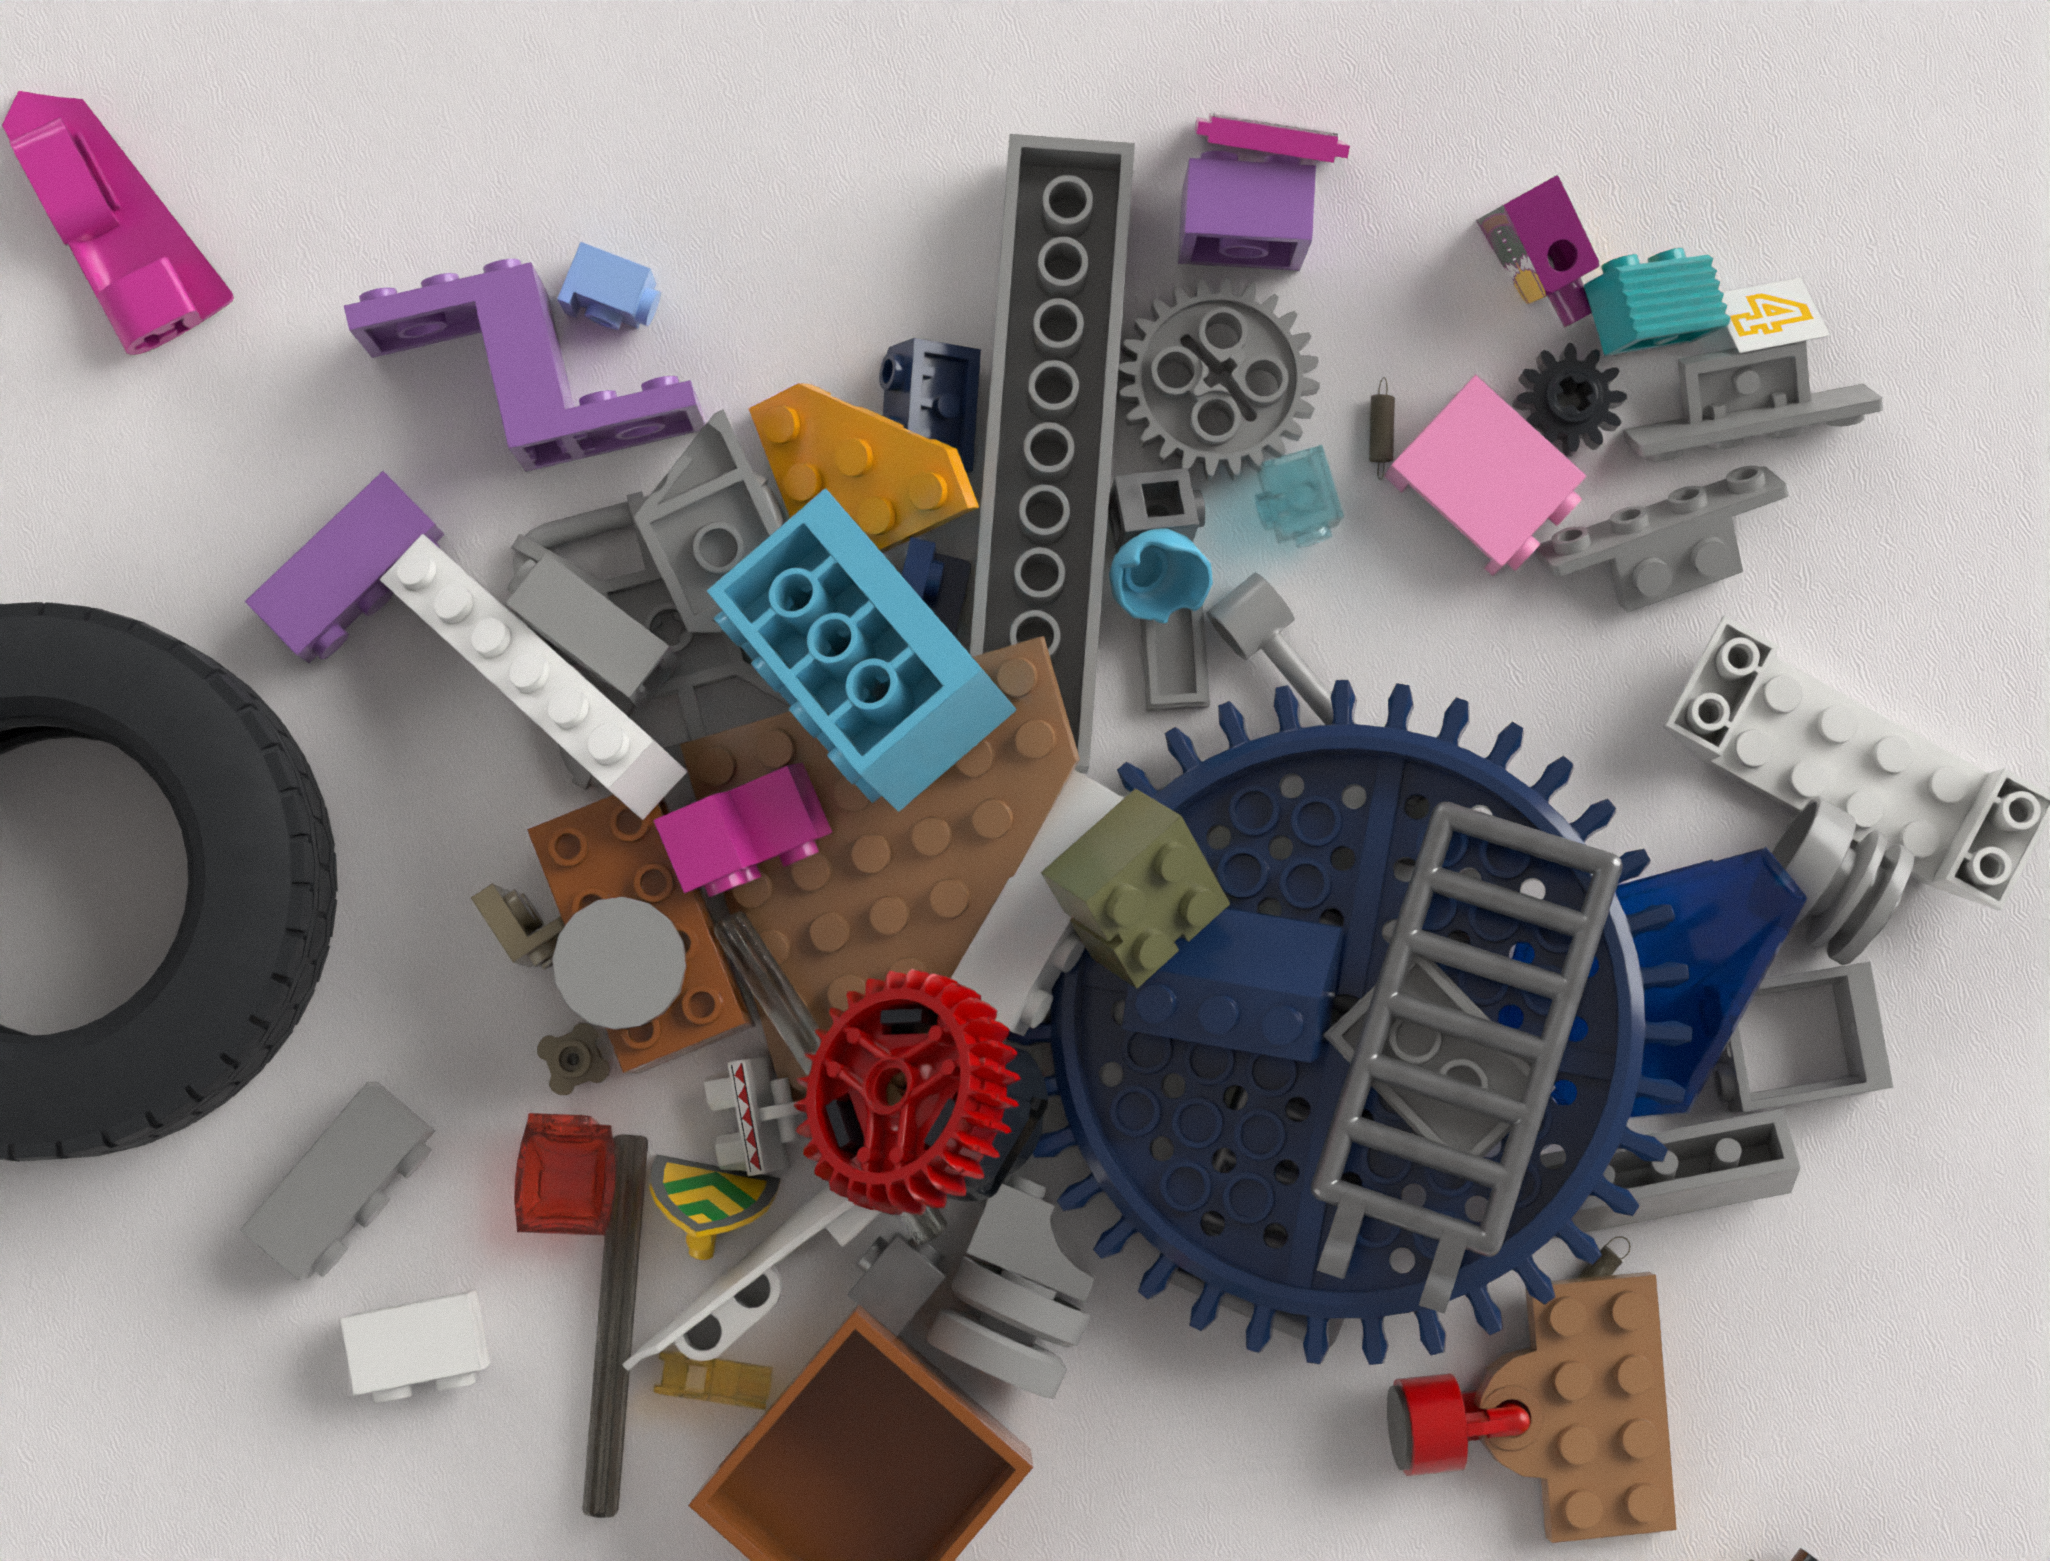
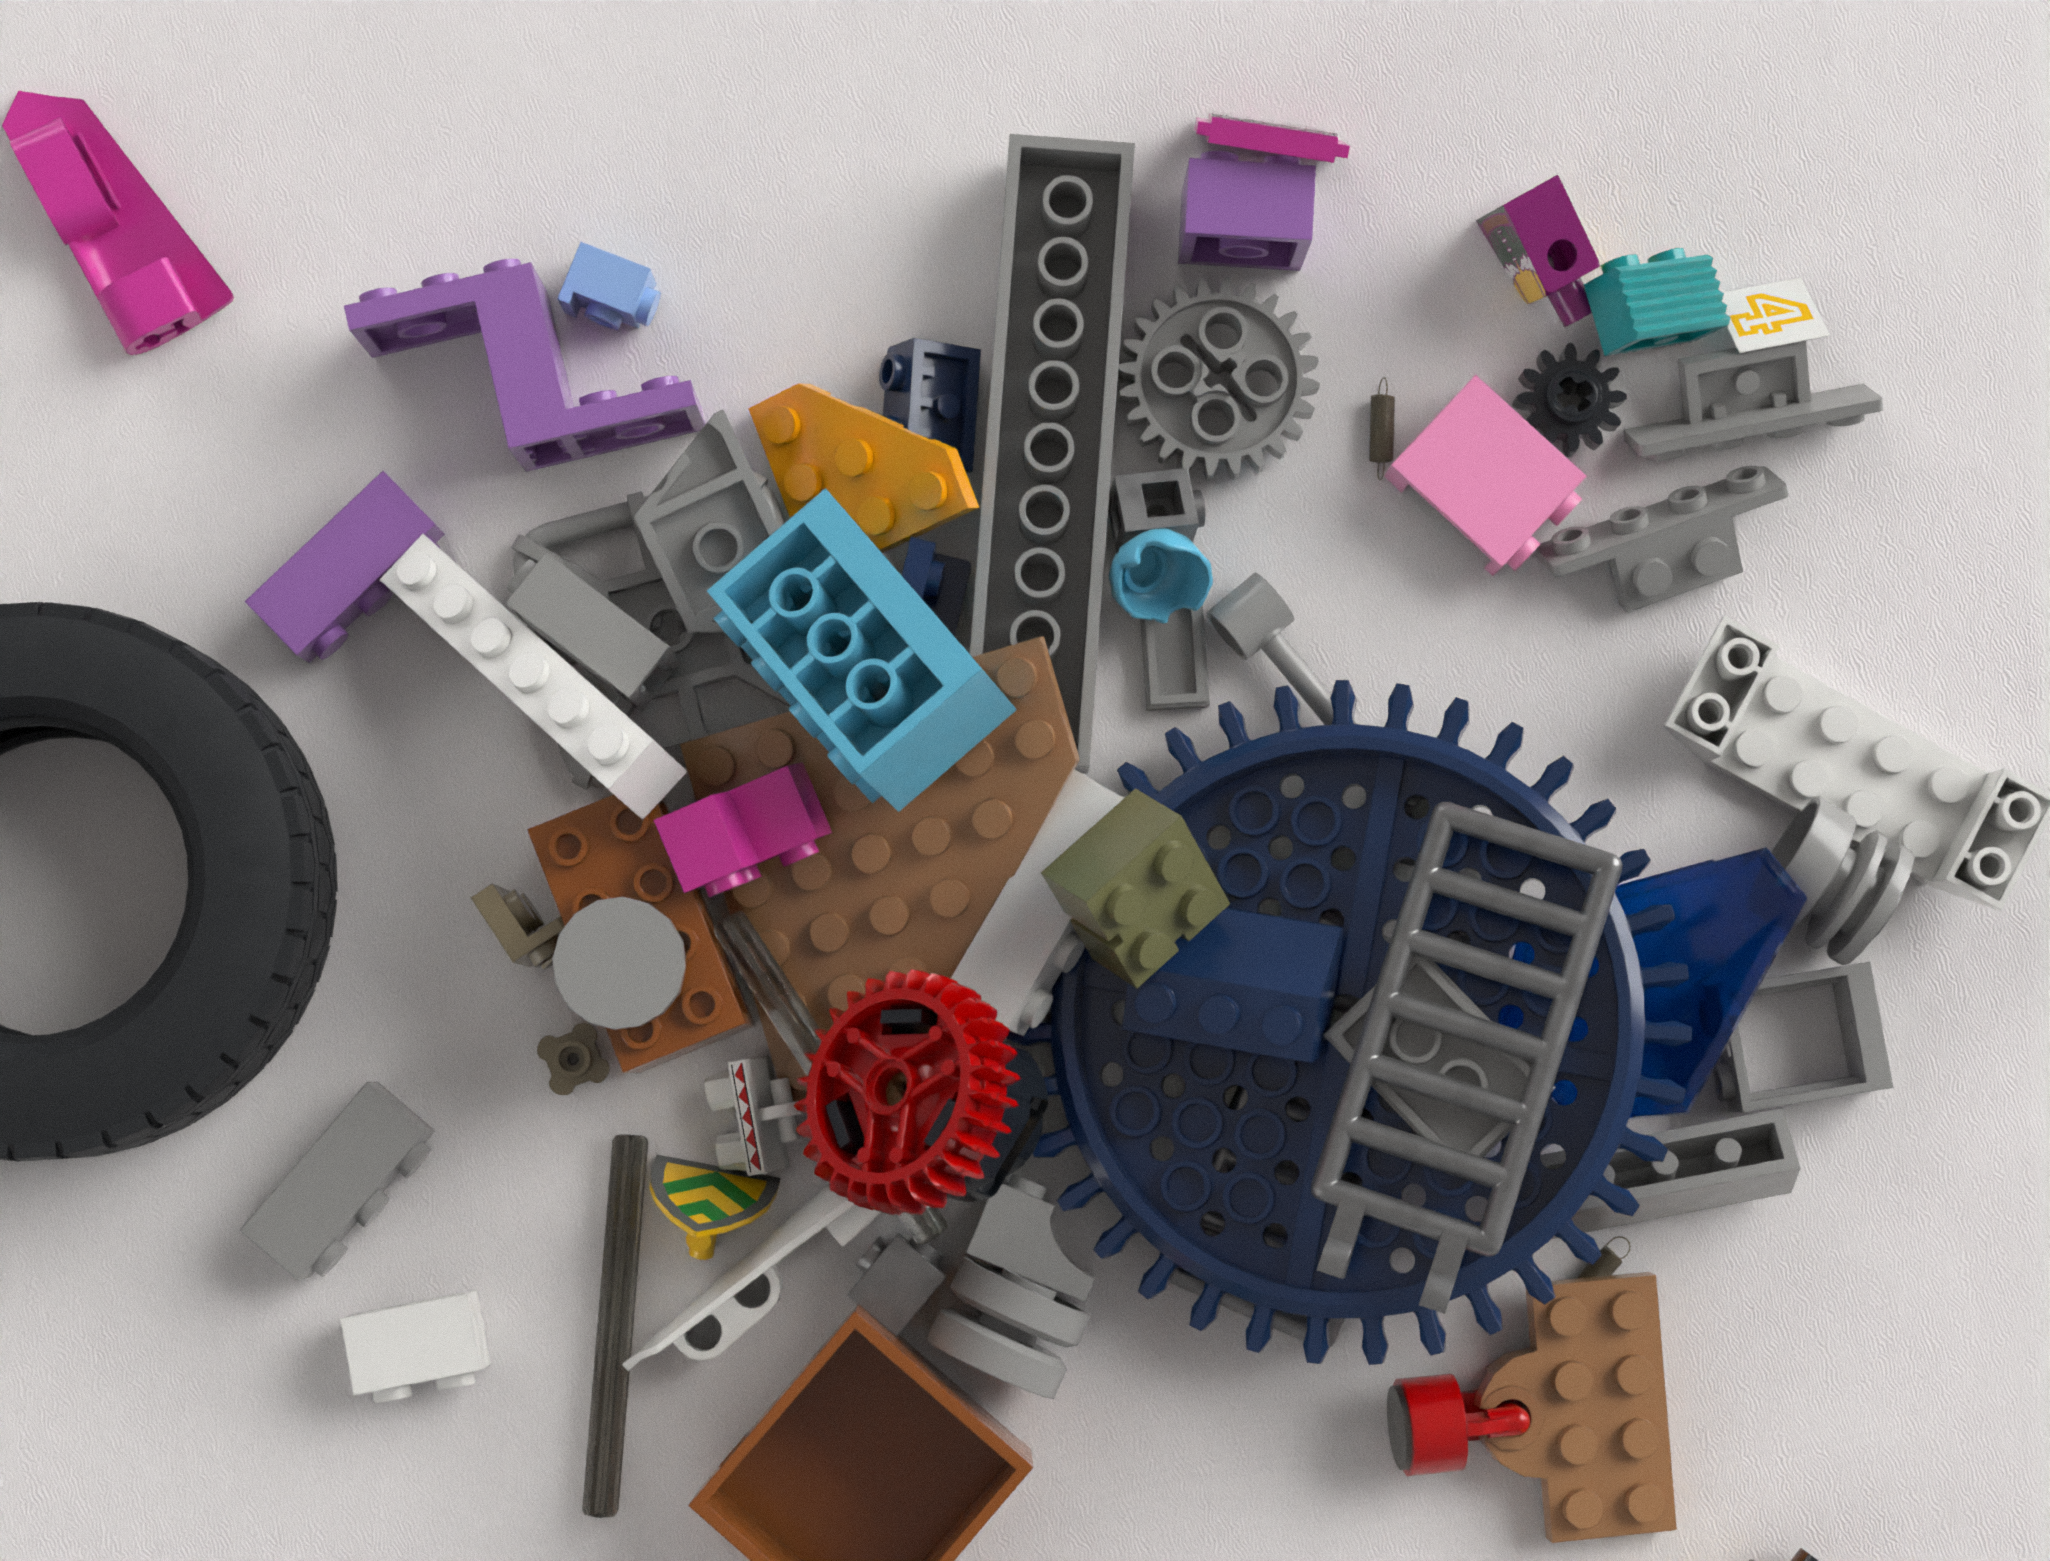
(564, 1175): clear red piece -> none
(725, 1381): clear yellow bar -> none
(1298, 497): clear light blue brick -> none

